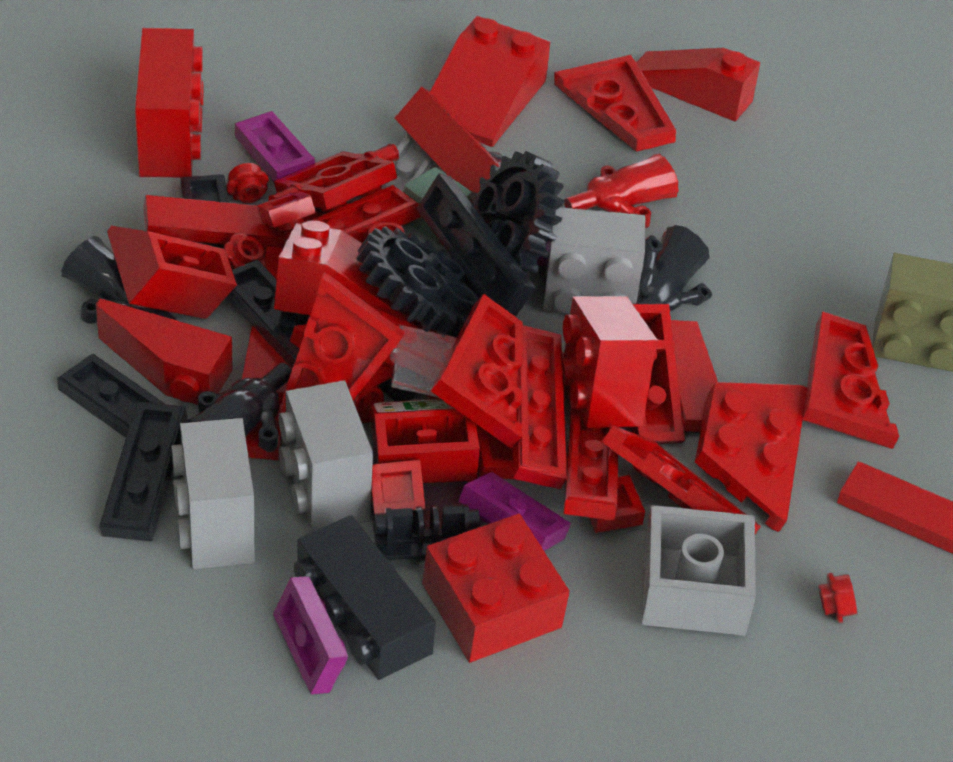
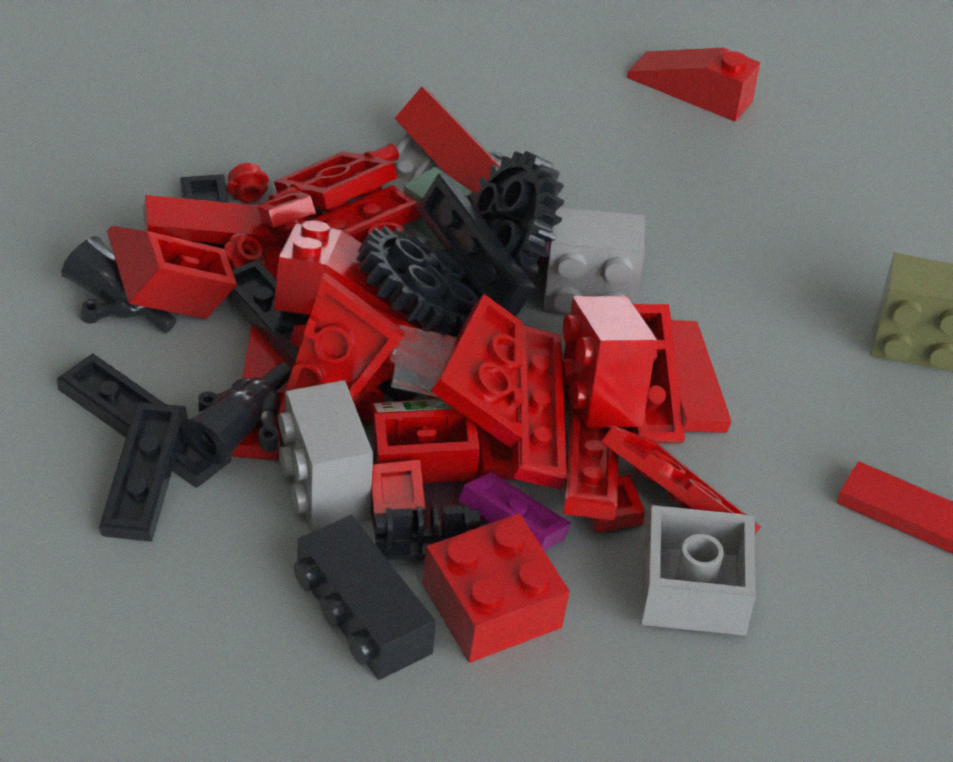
(167, 352): red slope -> none
(169, 102): red brick -> none
(214, 493): light grey brick -> none
(272, 145): magenta plate -> none
(310, 635): magenta plate -> none
(491, 77): red slope -> none
(619, 99): red wing -> none
(628, 187): red piece -> none
(670, 266): black piece -> none
(753, 442): red wing -> none
(838, 596): red plate -> none
(844, 384): red wing -> none

